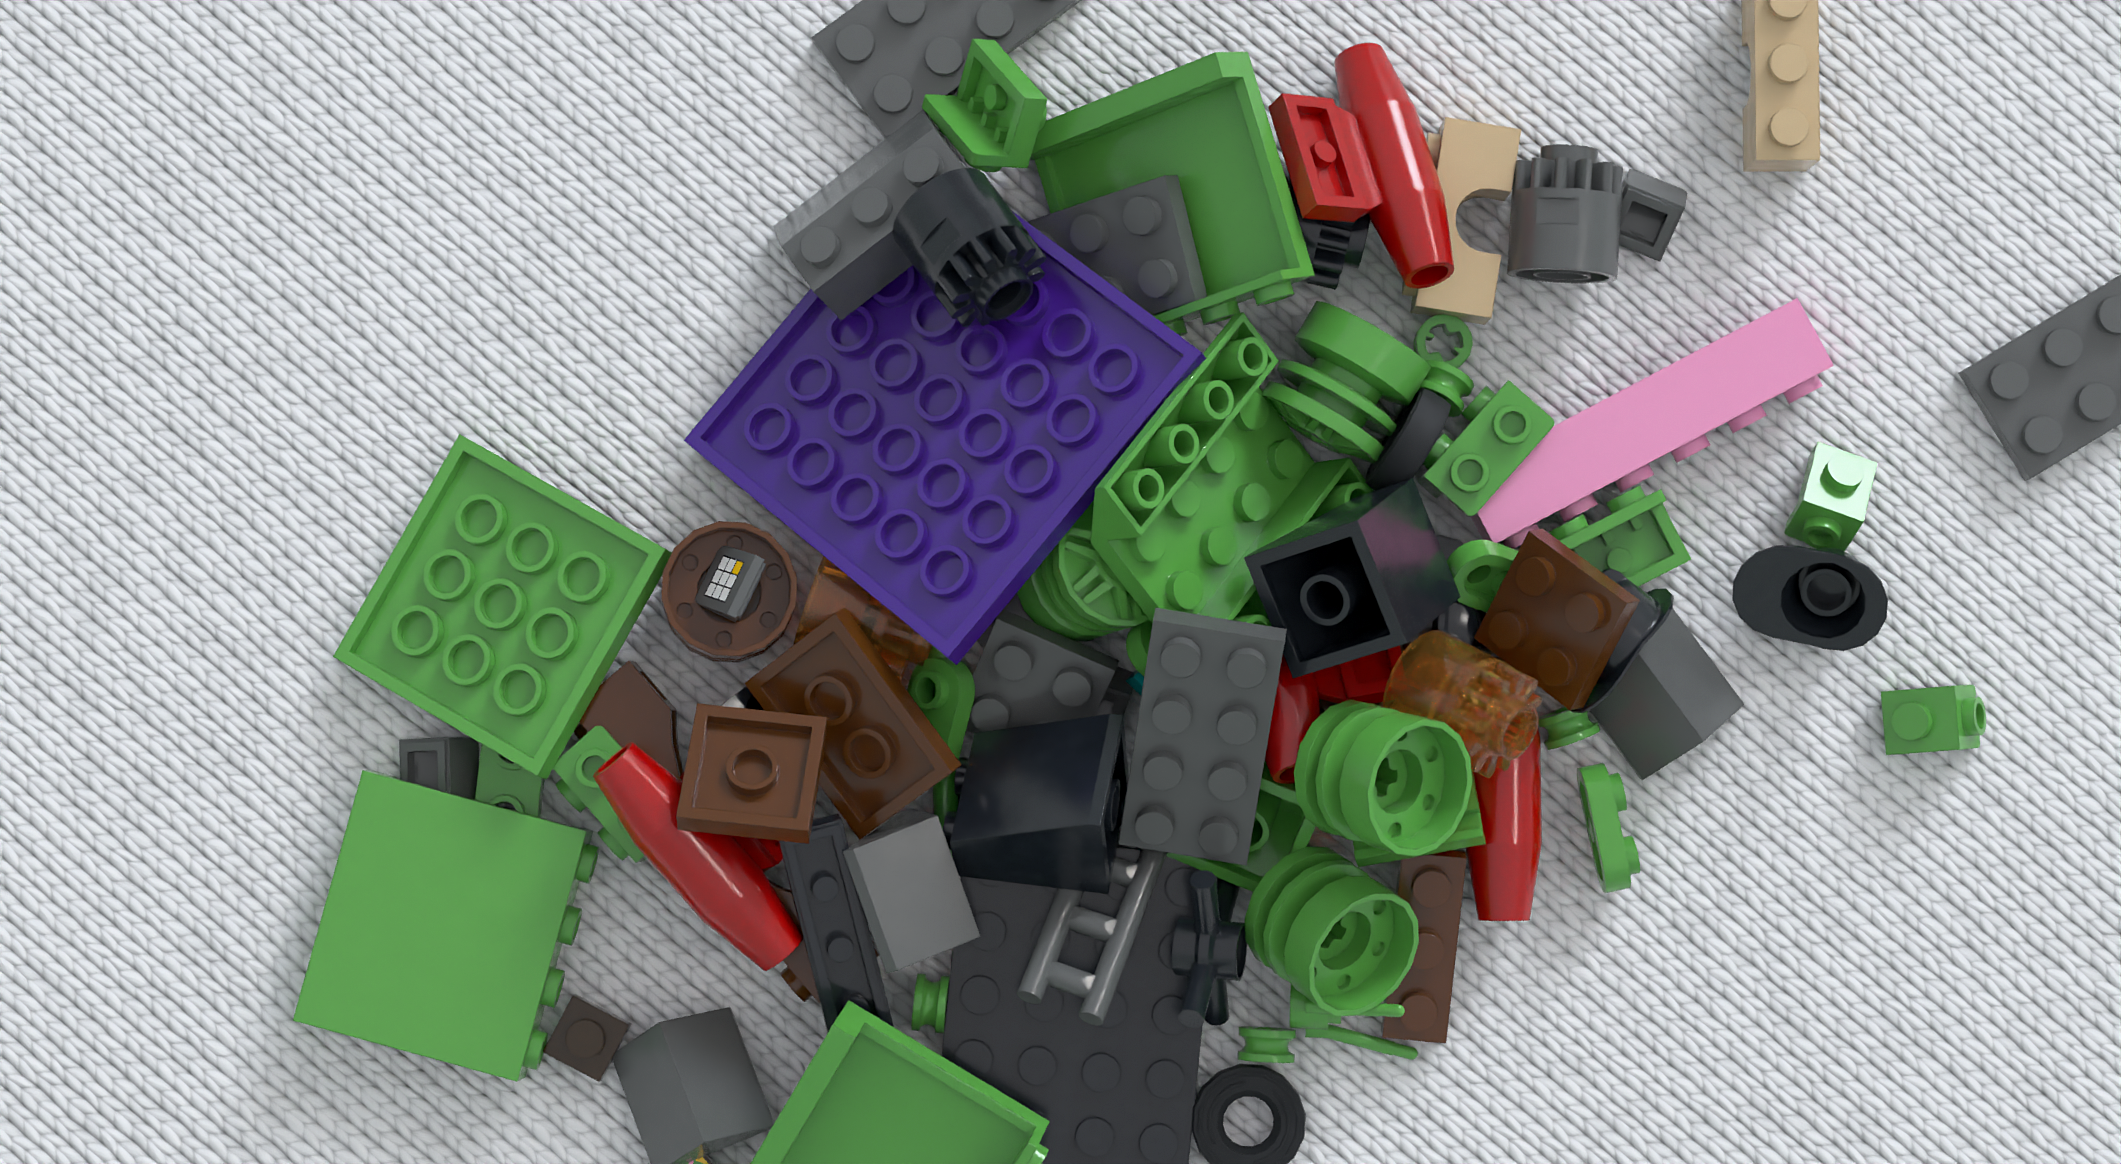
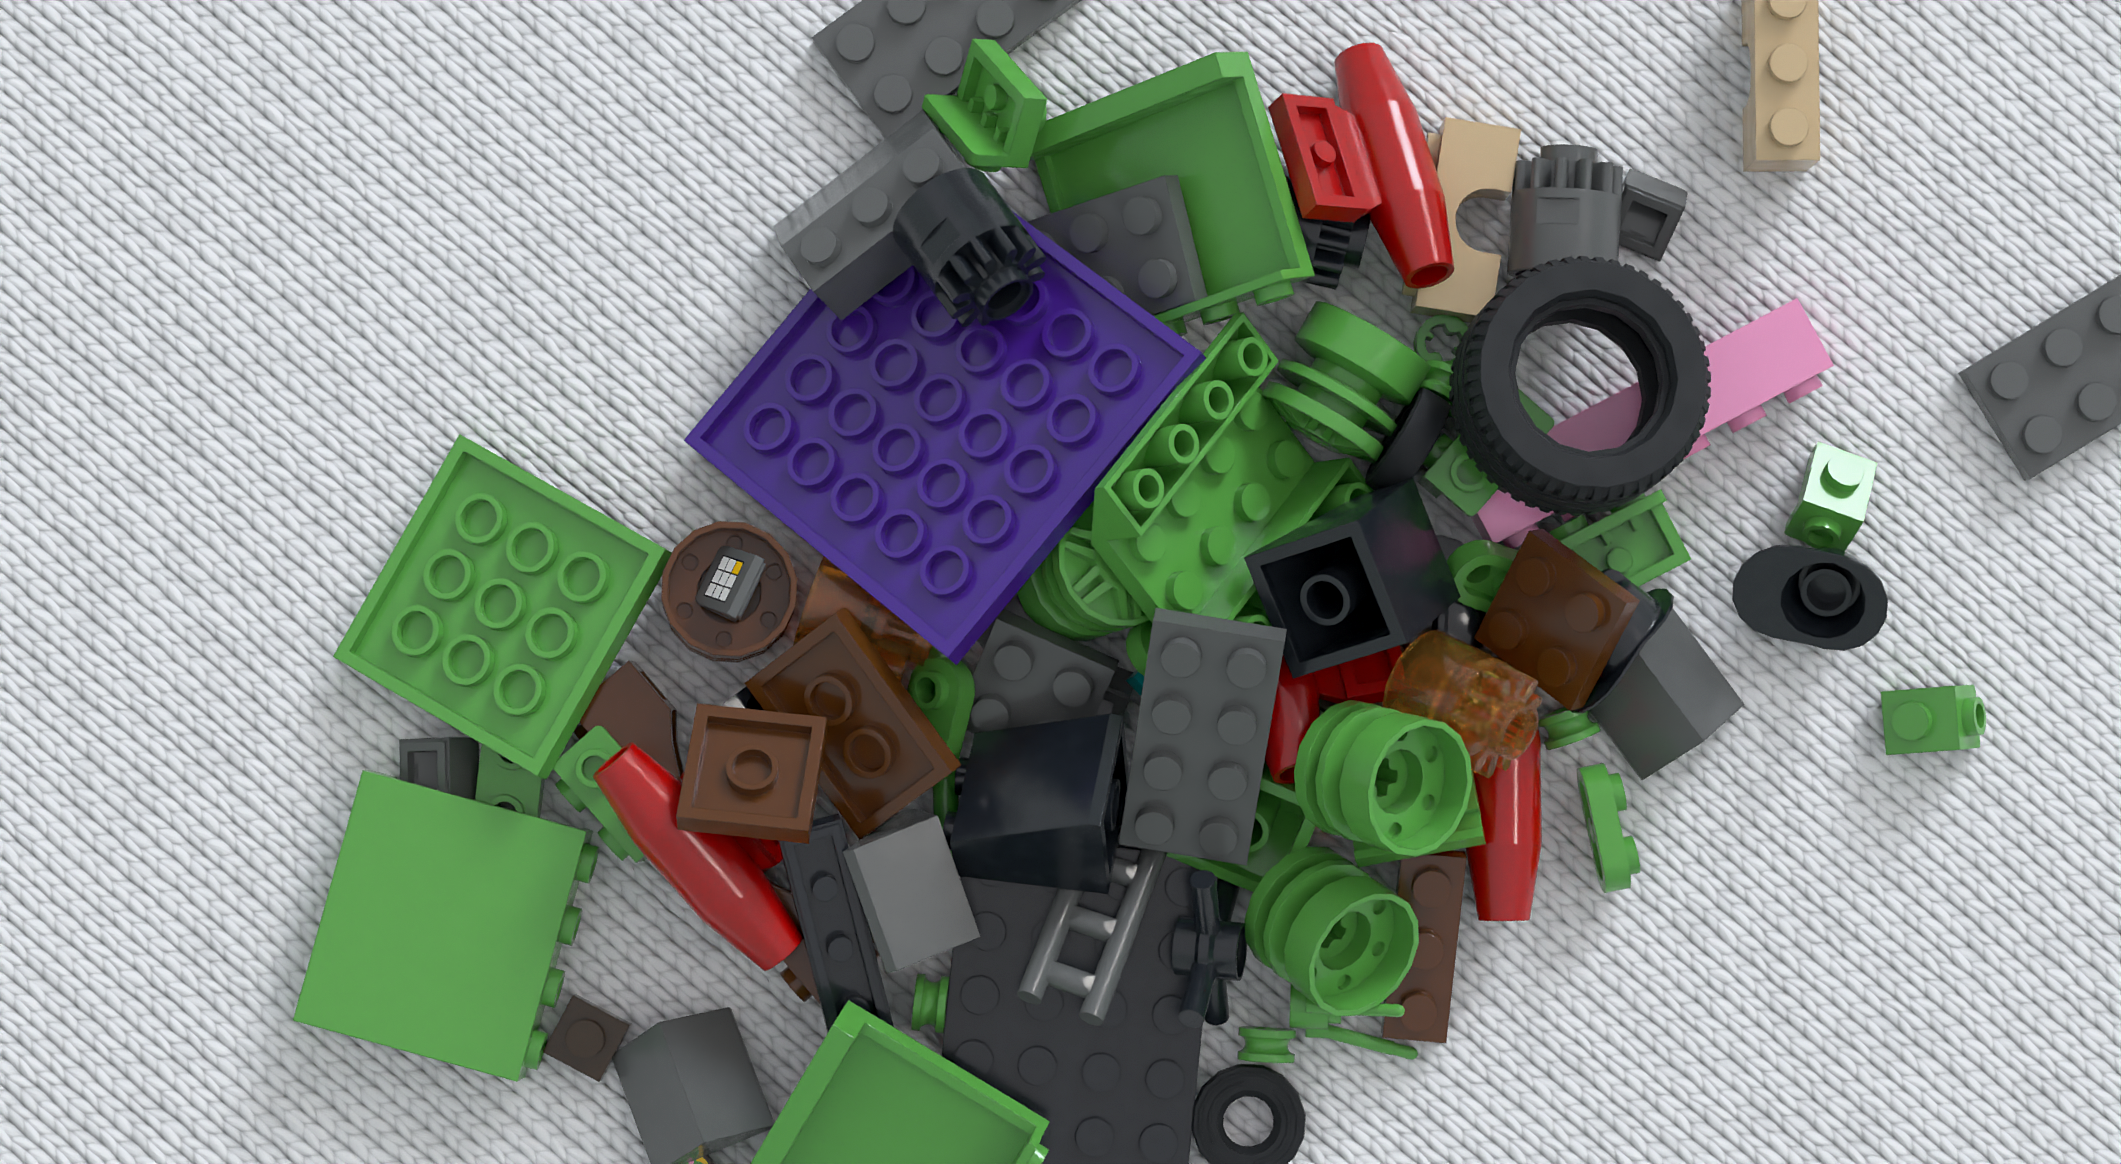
(1630, 313): none -> black tyre

